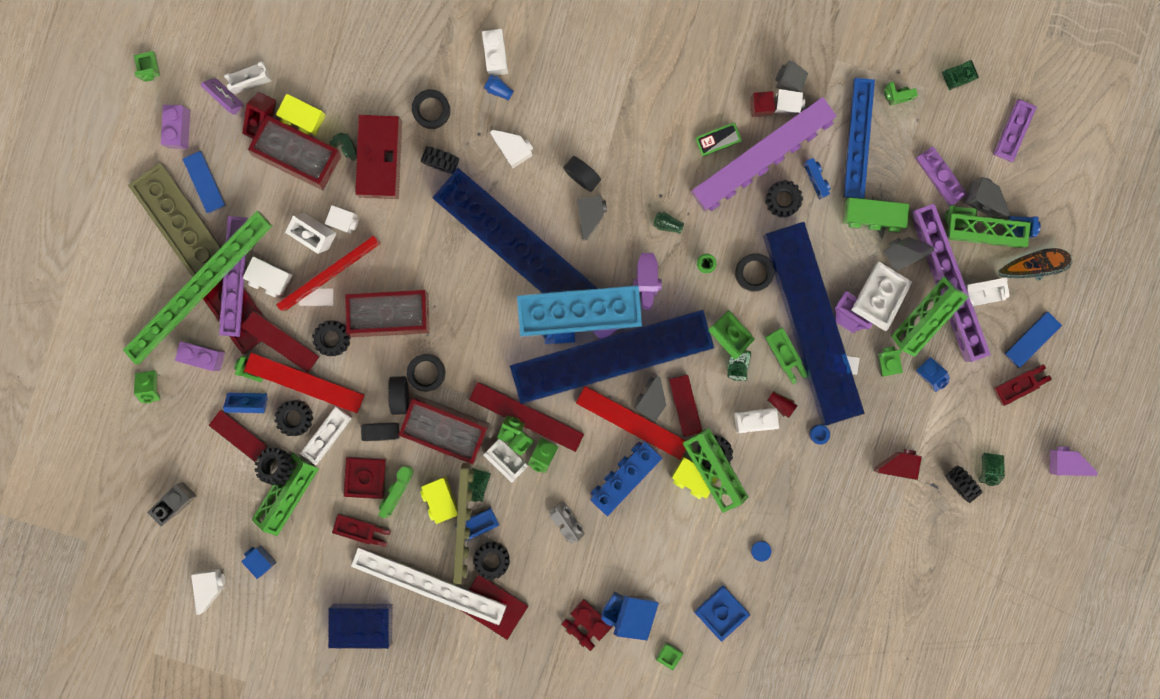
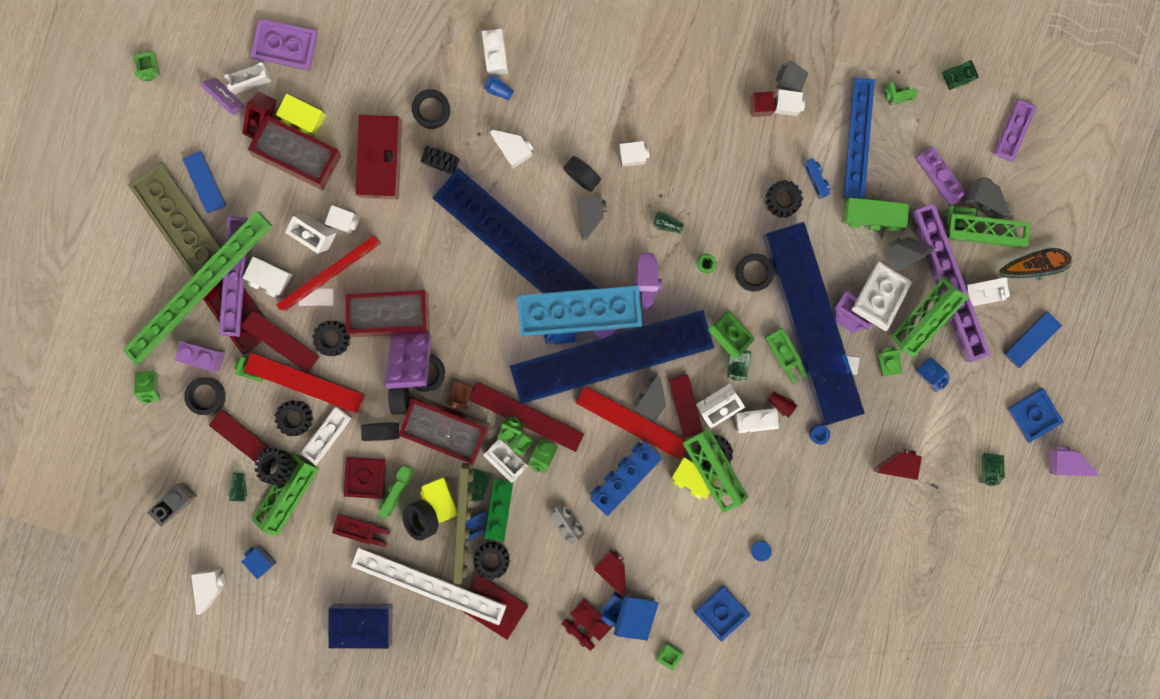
(175, 127): medium lavender brick -> none
(189, 396): none -> black tyre
(238, 489): none -> clear green cone
(245, 403): blue plate -> none
(284, 44): none -> medium lavender plate
(348, 149): clear green bracket -> none
(408, 360): none -> medium lavender plate
(428, 517): none -> black tyre
(459, 395): none -> copper tile
(498, 510): none -> green plate
(612, 570): none -> dark red slope
(633, 153): none -> white brick
(718, 139): slope -> none
(720, 406): none -> white brick
(763, 154): medium lavender brick -> none
(963, 484): black tyre -> none
(1020, 385): dark red hinge -> none
(1034, 226): blue bracket -> none
(1035, 415): none -> blue tile

